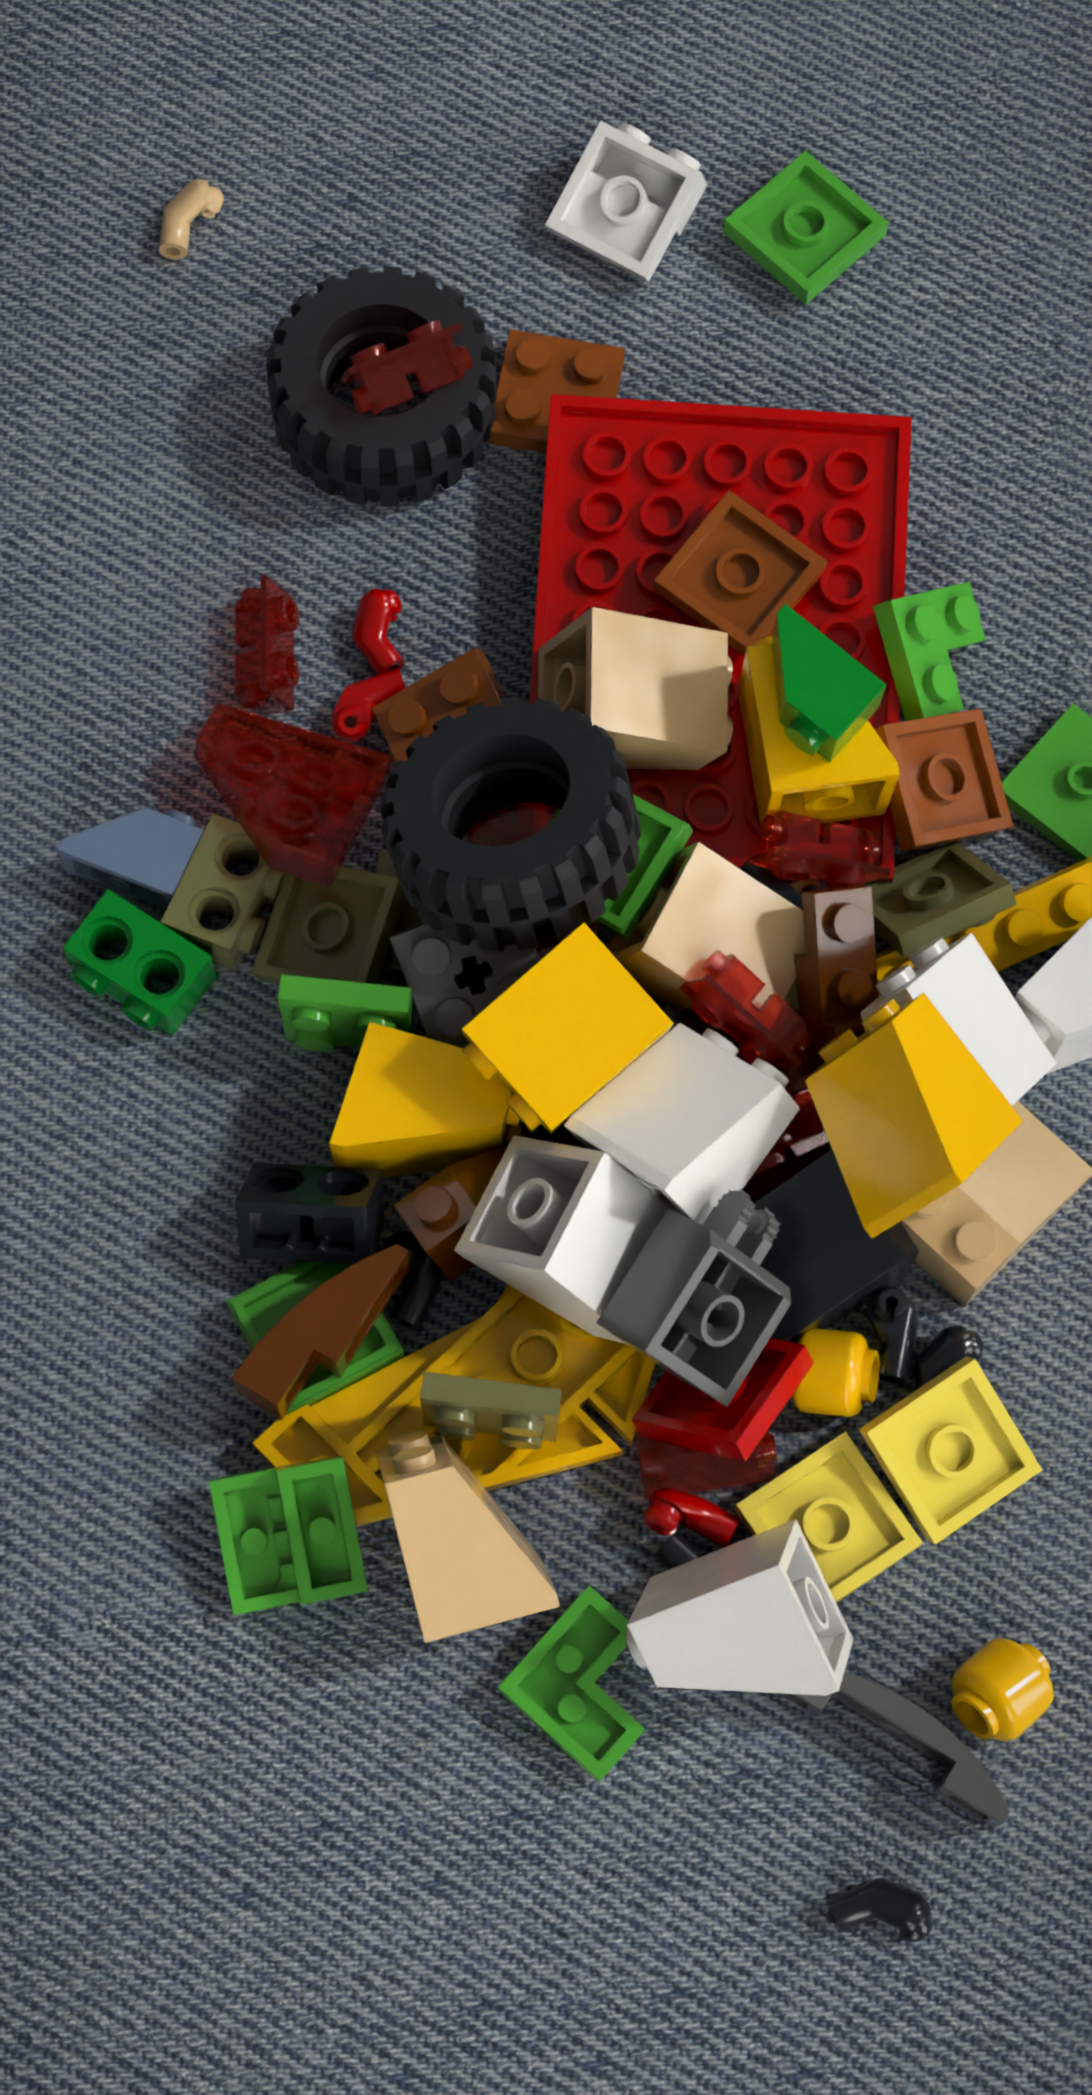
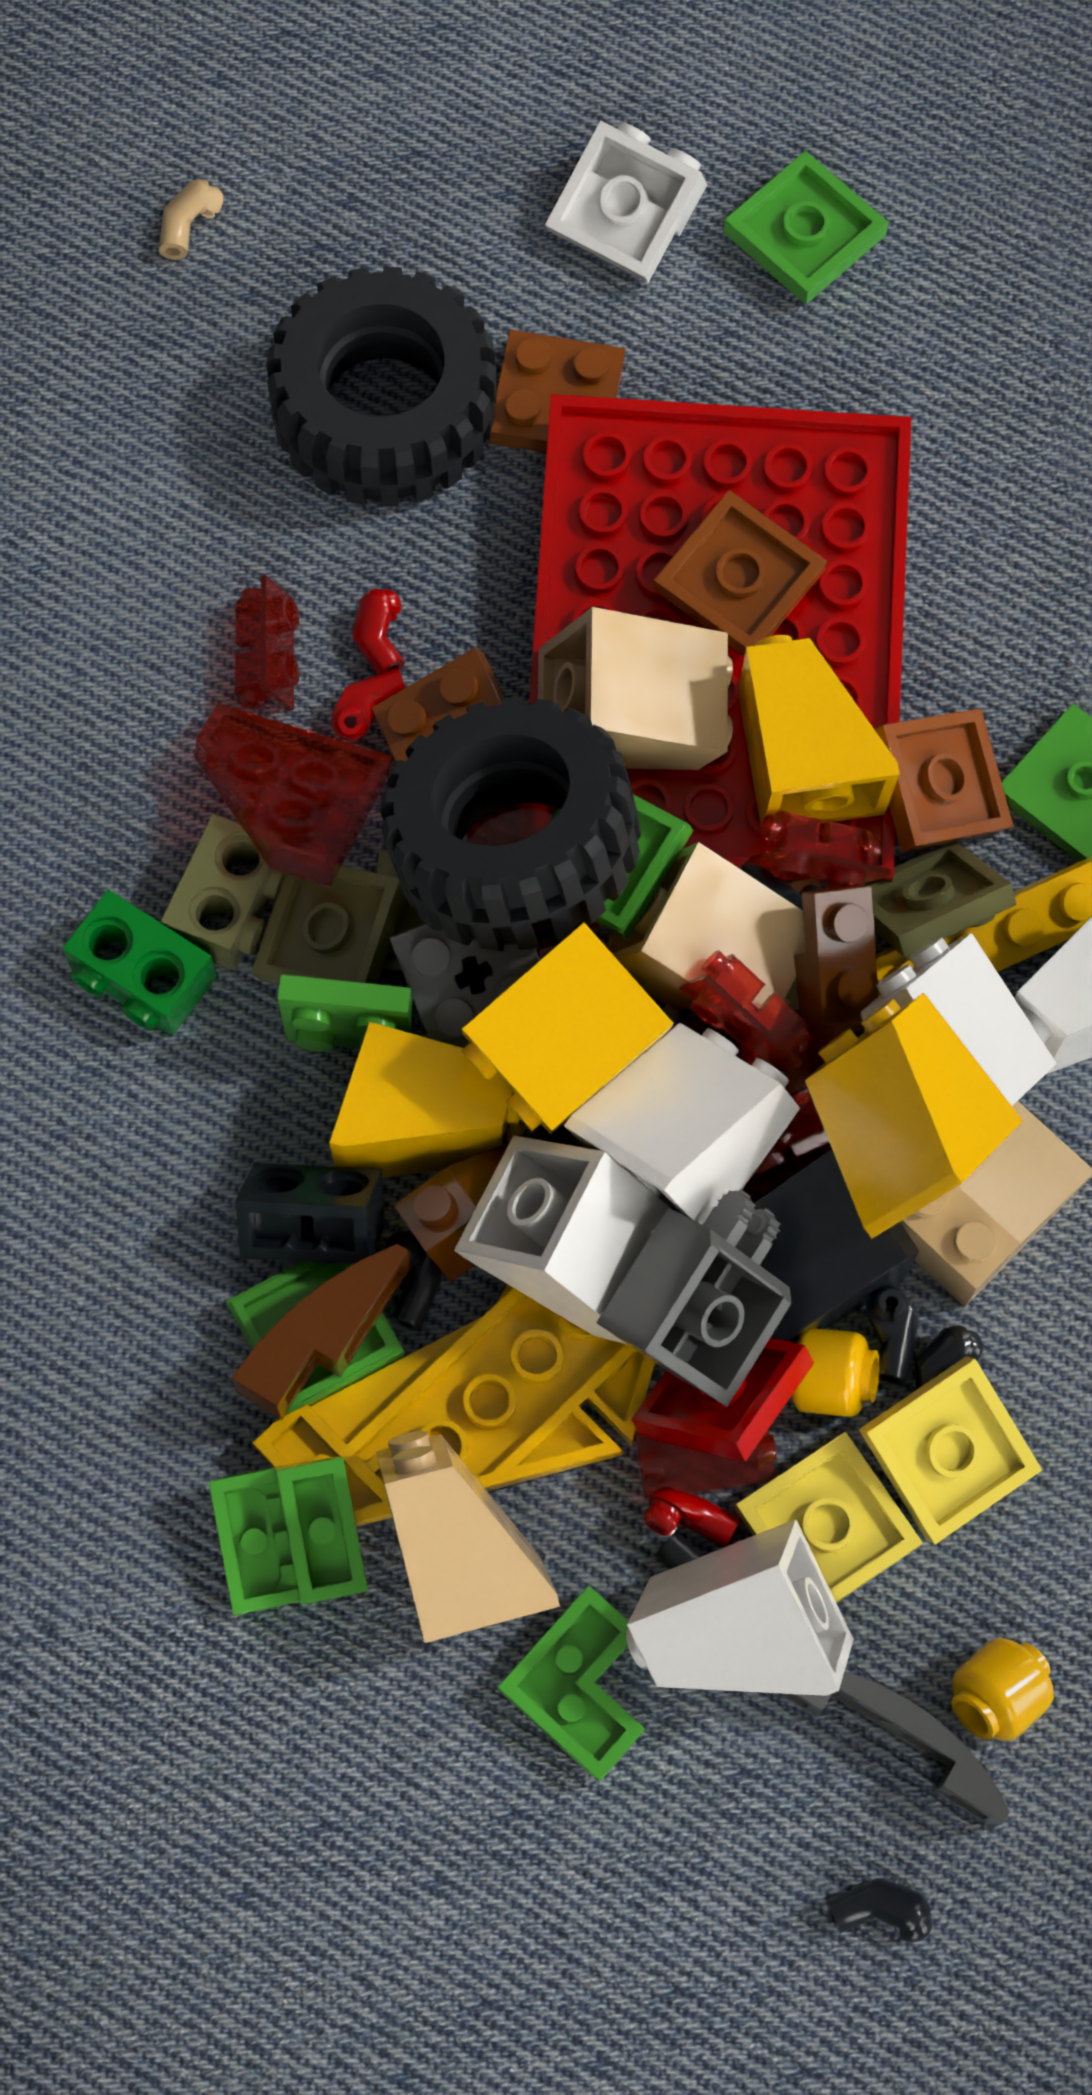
(135, 854): sand blue slope -> none
(384, 373): clear red hinge -> none
(470, 1405): olive plate -> none
(819, 687): green slope -> none
(917, 641): bright green plate -> none

